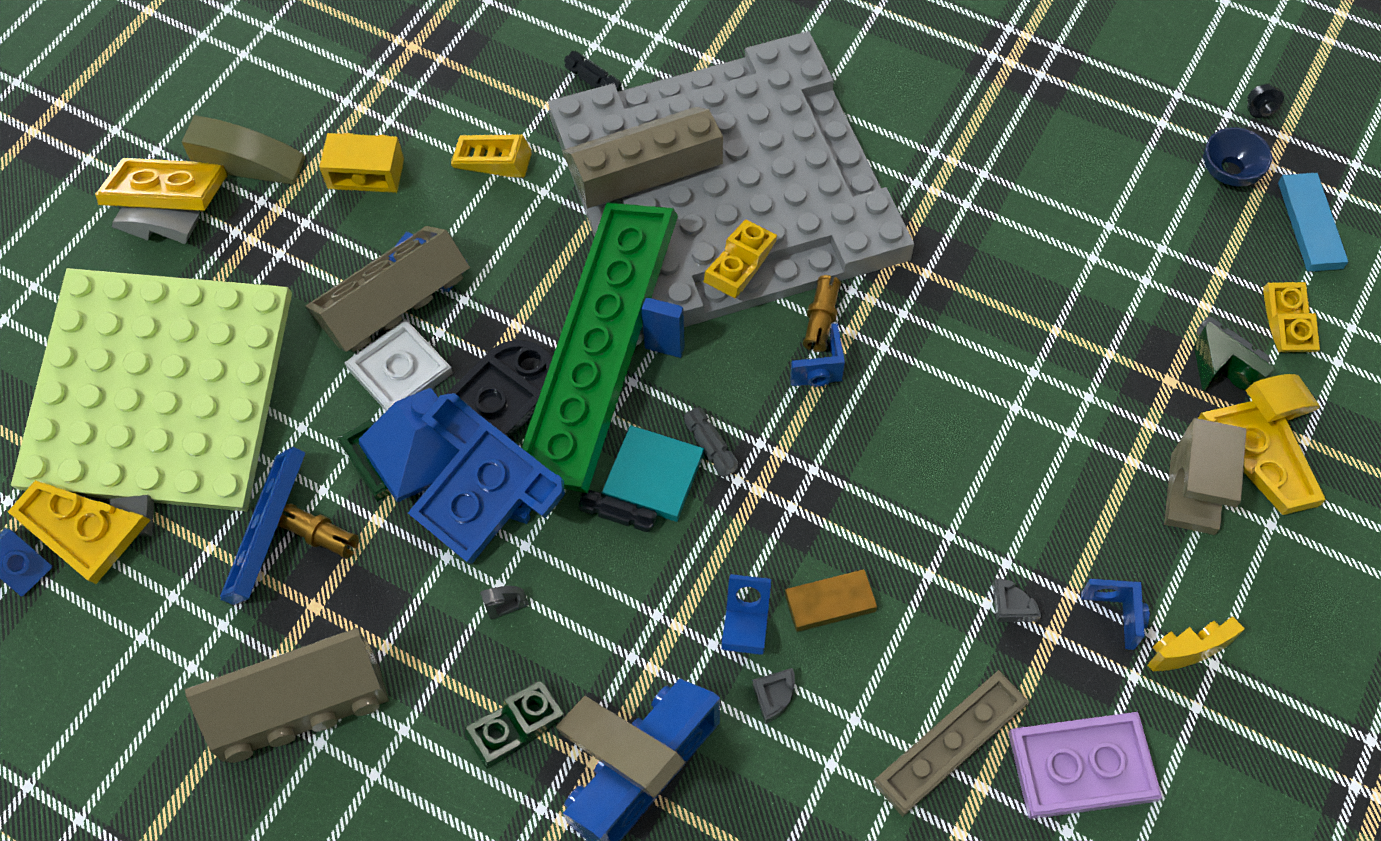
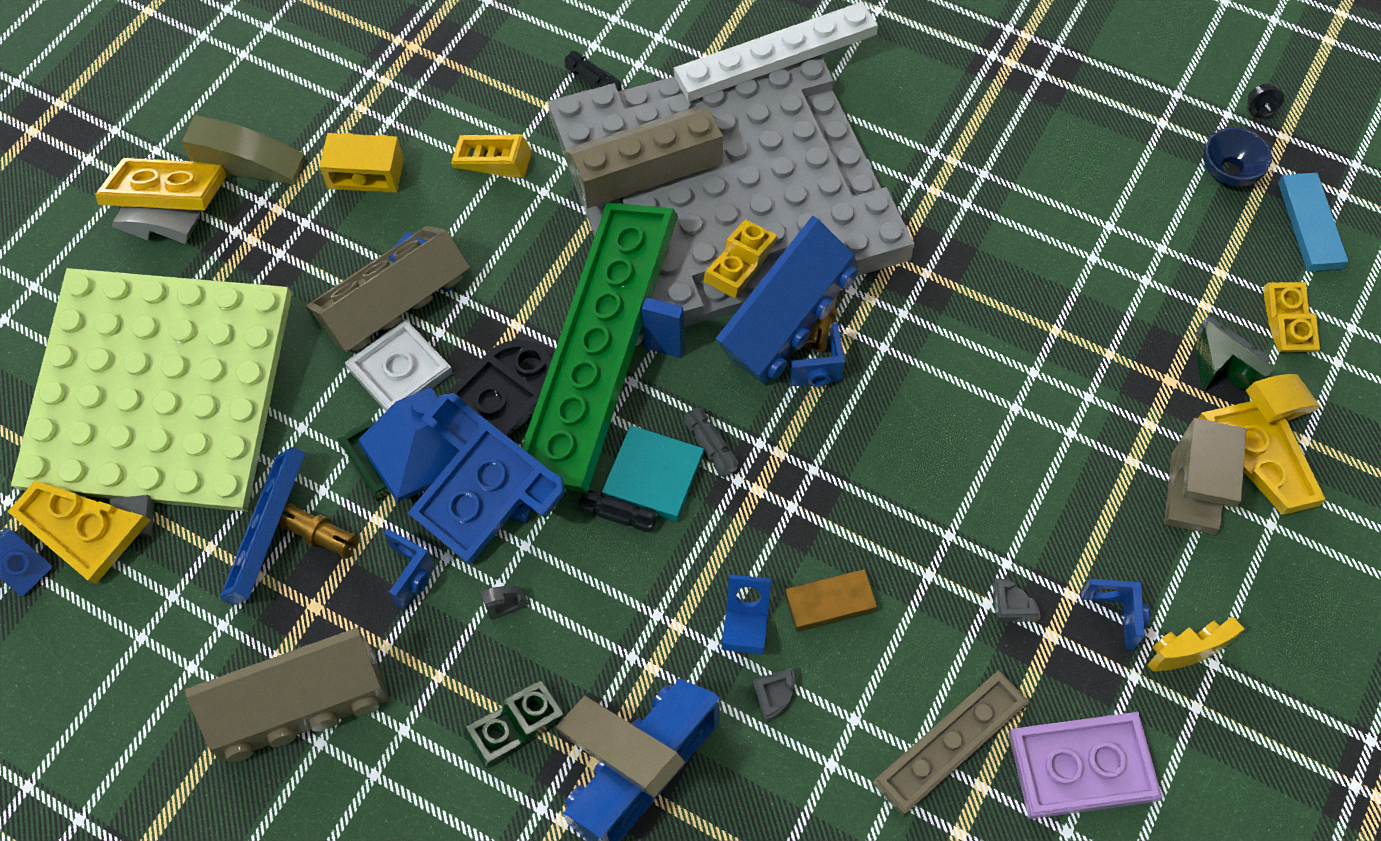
(416, 574): none -> blue bracket
(775, 51): none -> white plate
(788, 302): none -> blue slope

